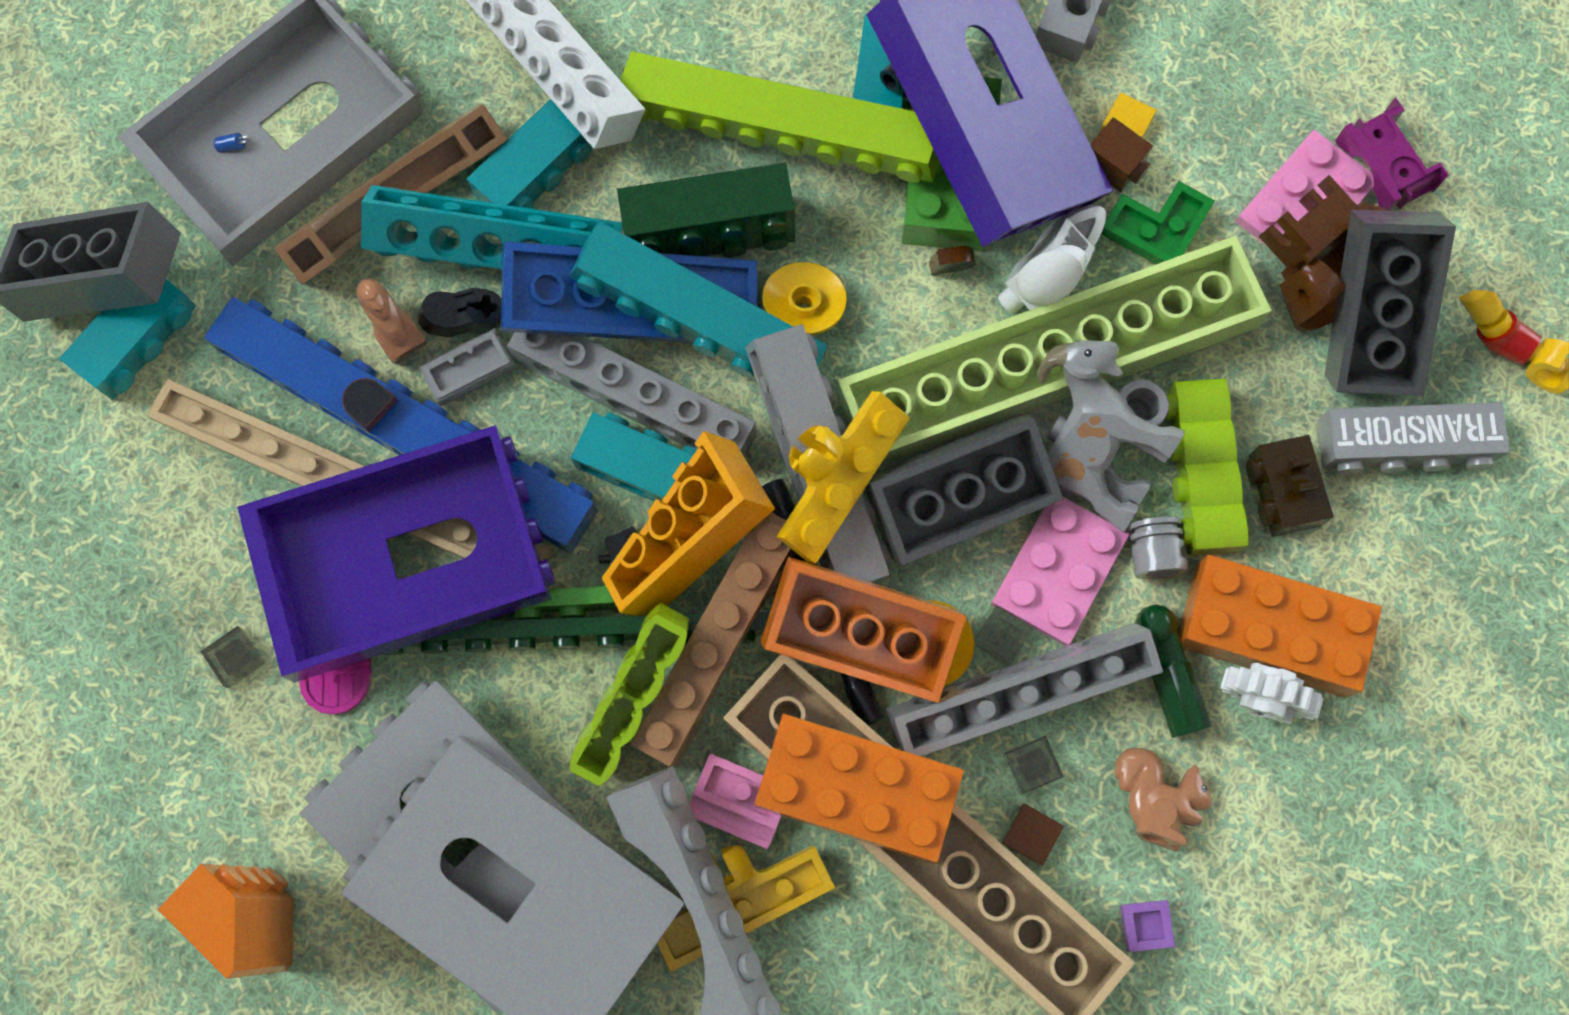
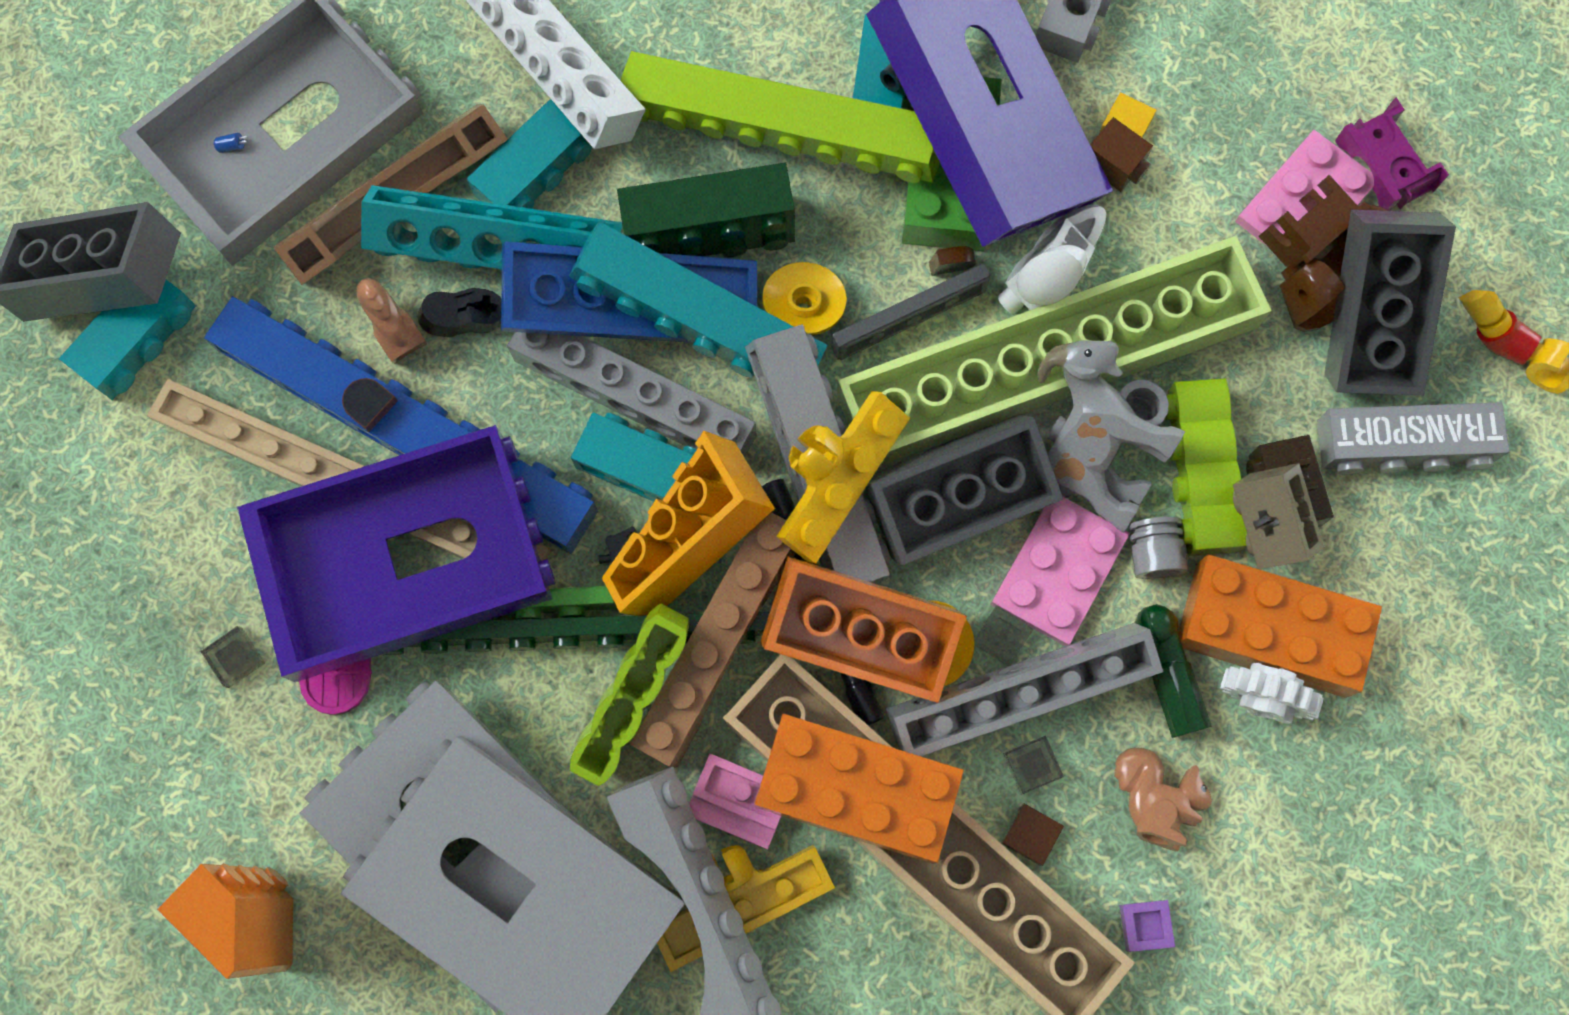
(467, 367): light grey plate -> none
(910, 312): none -> dark grey tile
(1160, 234): green plate -> none
(1278, 516): none -> dark tan brick

